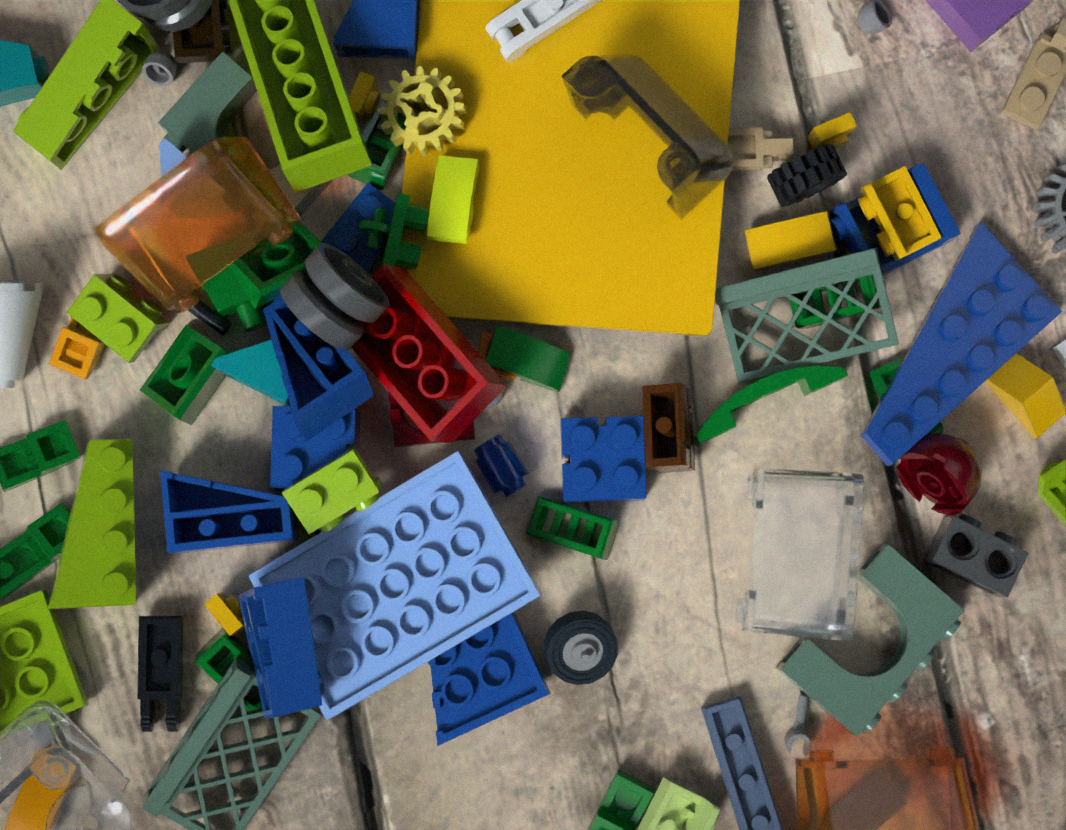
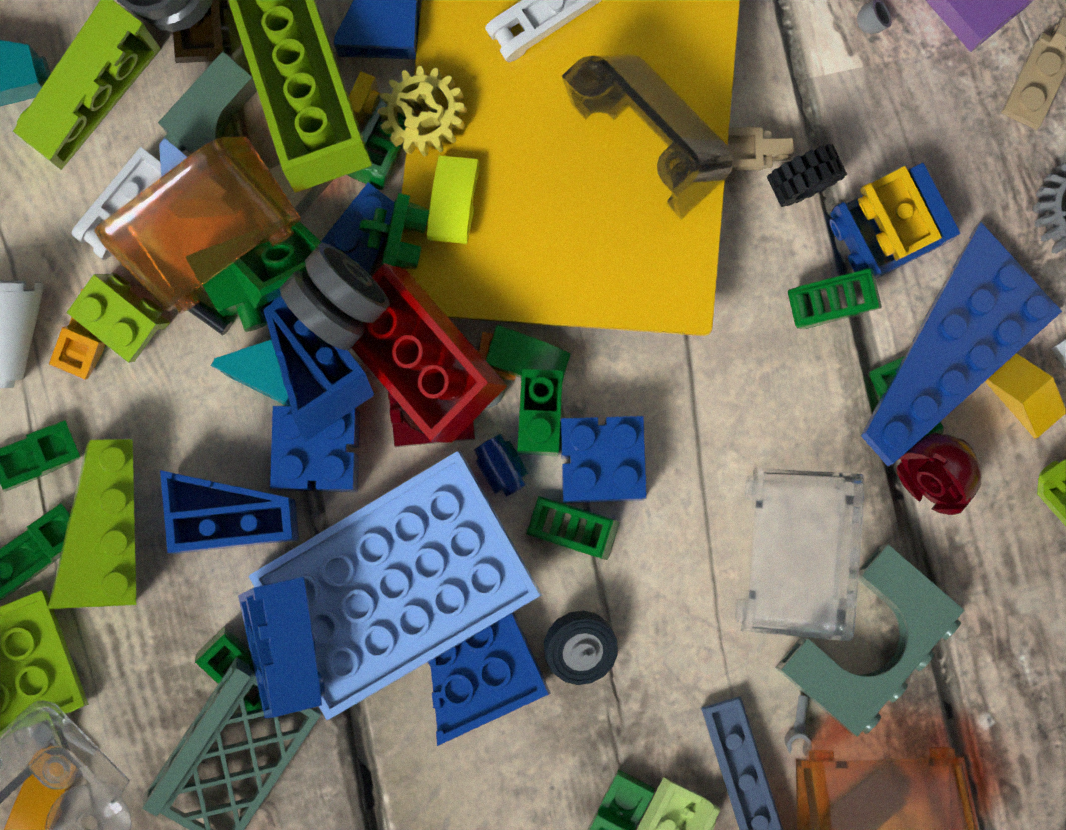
(133, 179): none -> white plate
(153, 68): light grey hinge -> none
(160, 669): black hinge -> none
(185, 377): green slope -> none
(226, 612): yellow plate -> none
(332, 491): lime bracket -> none
(540, 412): none -> green slope
(668, 428): reddish brown brick -> none
(790, 240): yellow slope -> none
(796, 281): sand green fence -> none
(809, 379): green slope -> none
(833, 132): yellow plate -> none
(973, 563): dark grey brick -> none

